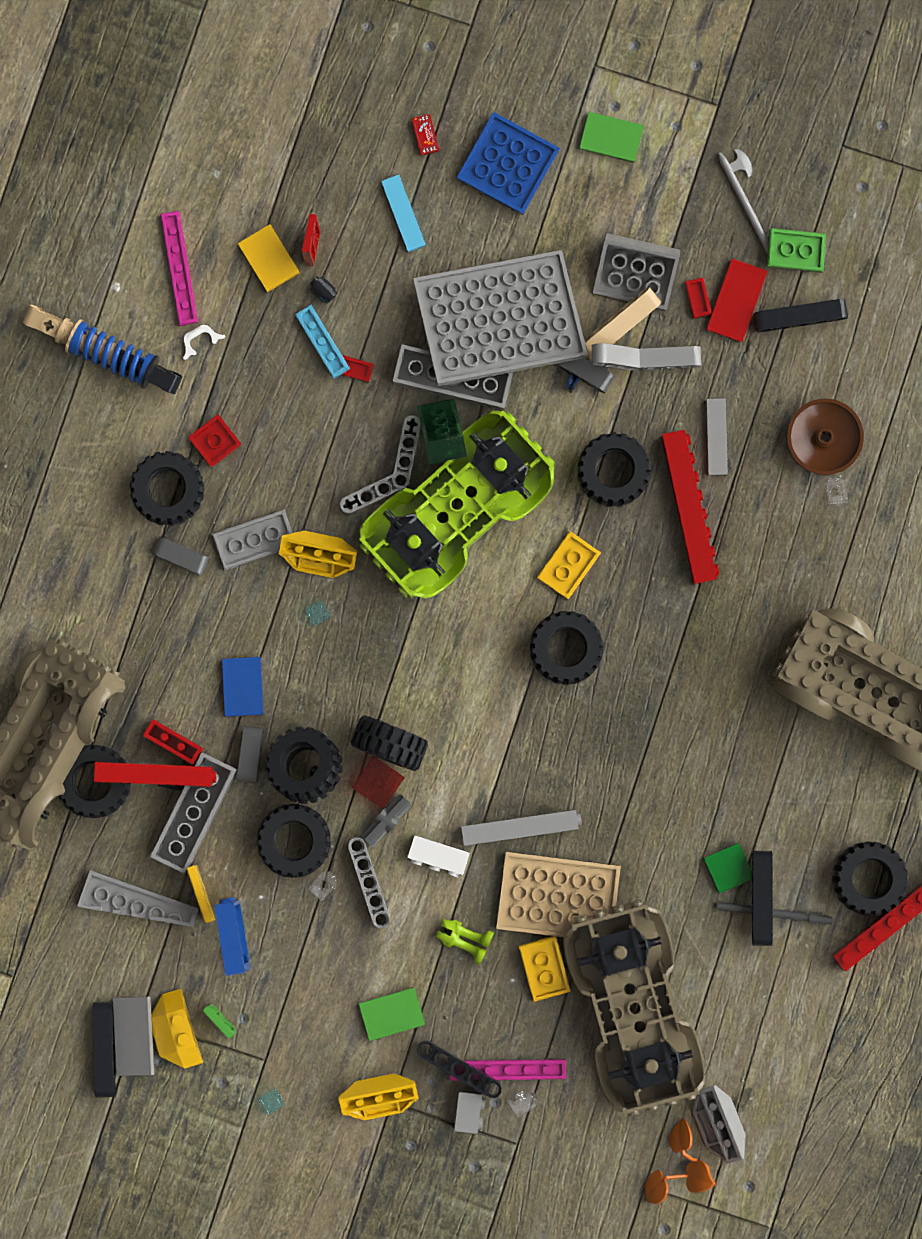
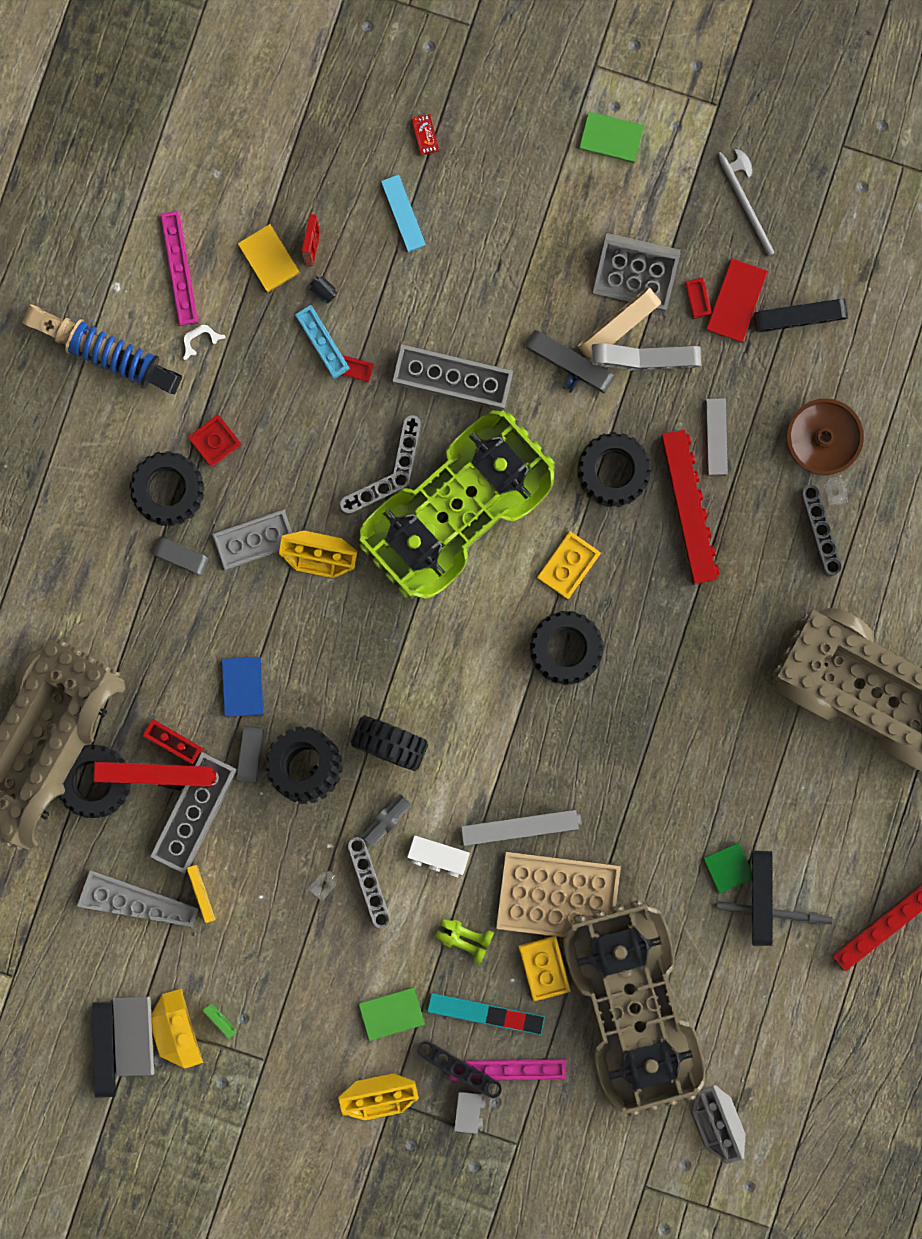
(232, 936): blue window -> none
(267, 840): black tyre -> none
(272, 1101): clear light blue tile -> none
(318, 613): clear light blue tile -> none
(378, 782): clear red plate -> none
(441, 431): clear green brick -> none
(486, 1014): none -> tile
(499, 318): light grey plate -> none
(508, 163): blue plate -> none
(523, 1102): clear brick -> none
(697, 1171): orange plant -> none
(796, 250): bright green tile -> none
(823, 521): none -> dark grey beam
(896, 878): black tyre -> none

